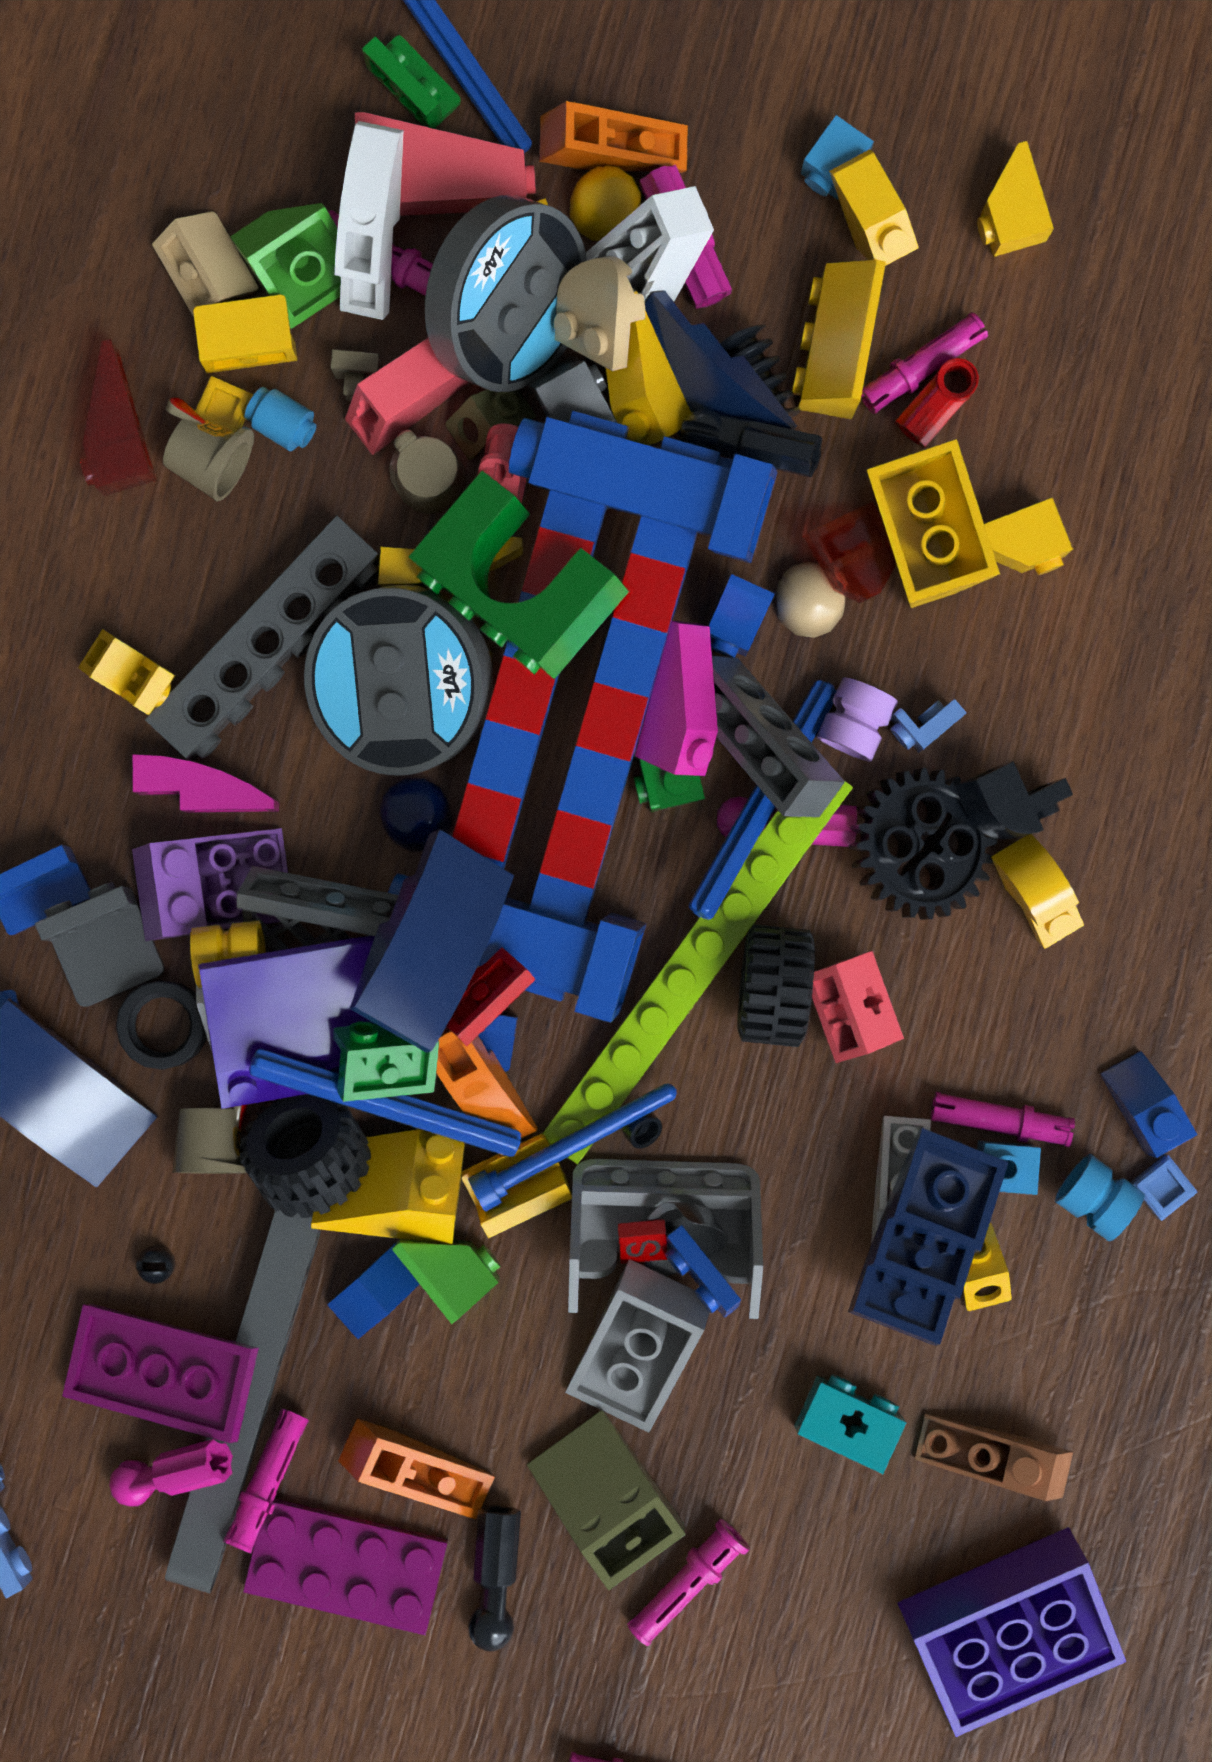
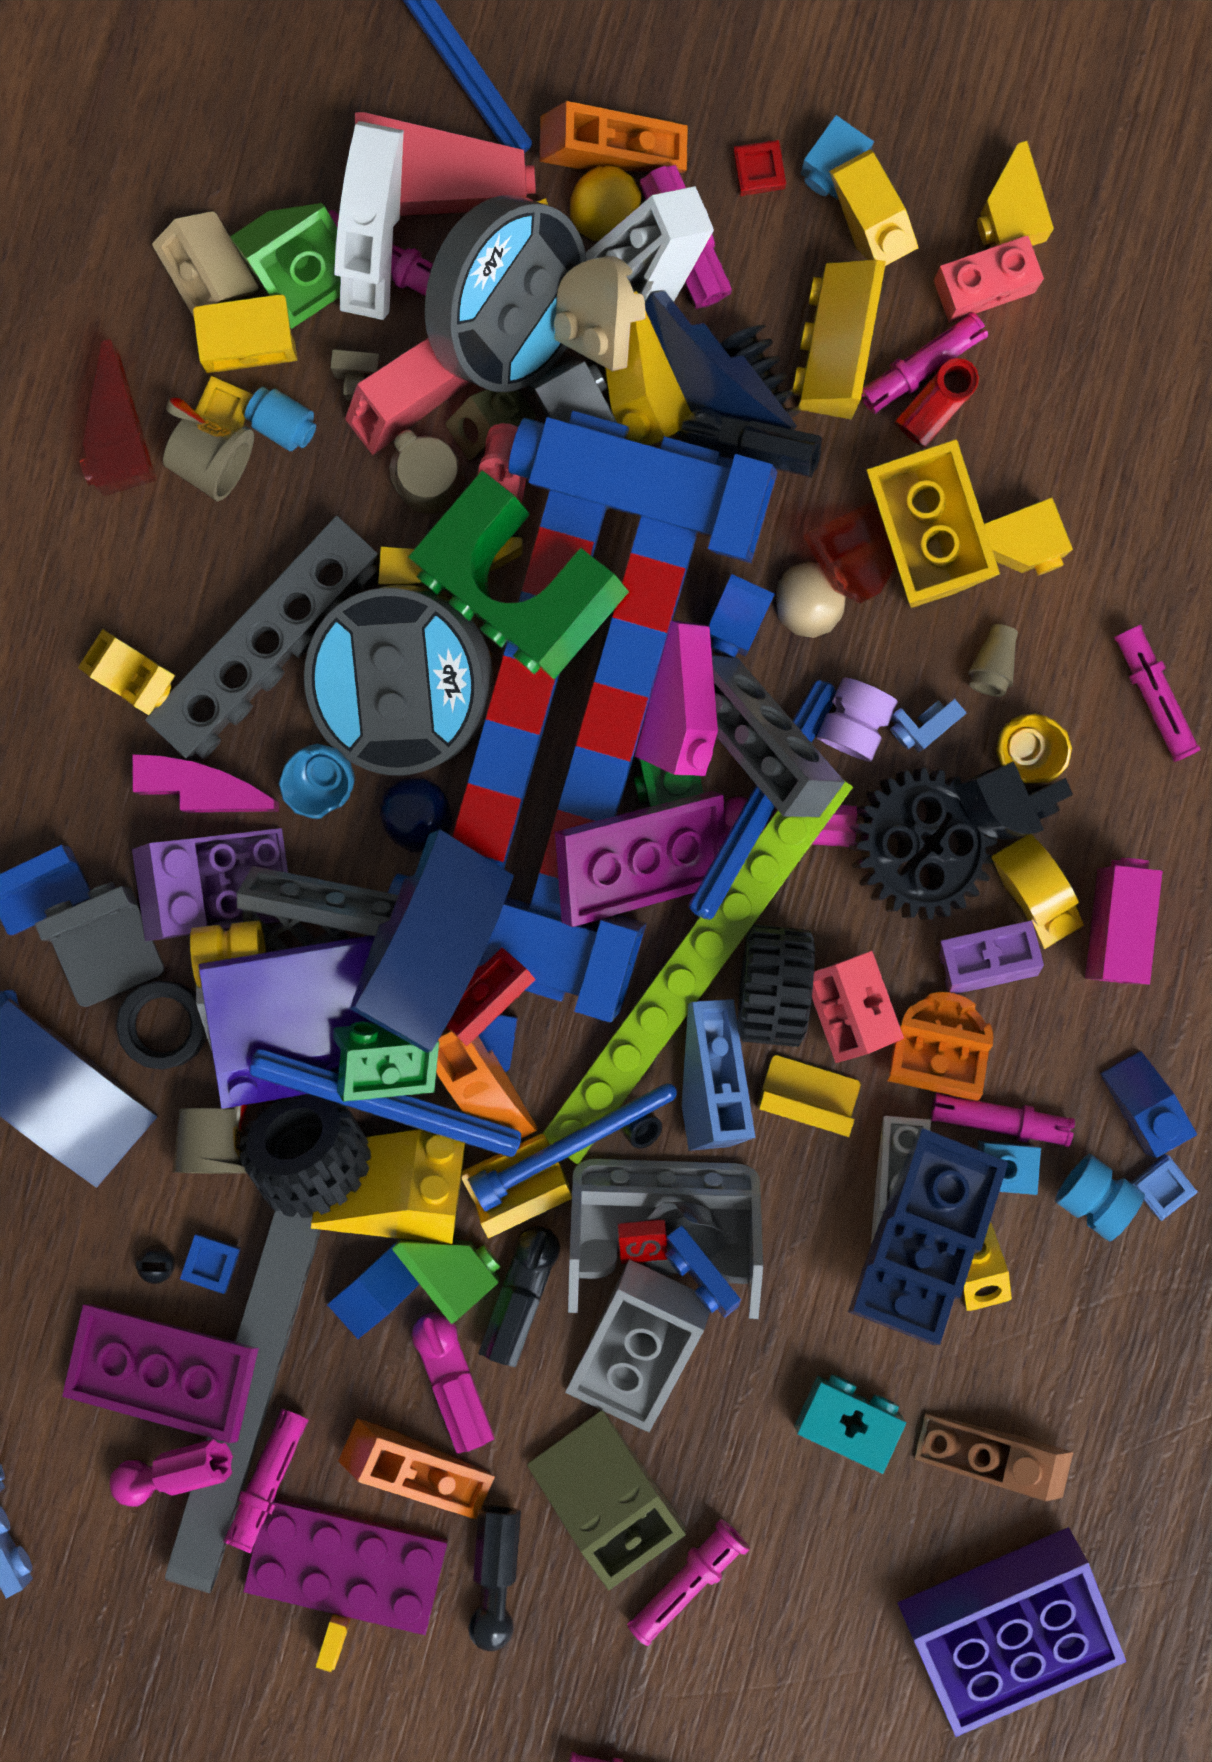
(210, 1263): none -> blue plate
(316, 781): none -> dark azure hair
(333, 1642): none -> yellow tile
(411, 80): green bracket -> none
(452, 1382): none -> dark pink piece
(533, 1258): none -> black piece
(637, 857): none -> magenta plate
(714, 1078): none -> medium blue slope
(759, 168): none -> red tile
(809, 1095): none -> yellow panel
(943, 1047): none -> orange slope
(988, 278): none -> coral brick
(991, 957): none -> medium lavender hinge
(994, 664): none -> dark tan cone
(1036, 746): none -> yellow hair
(1124, 922): none -> dark pink brick
(1181, 743): none -> dark pink pin

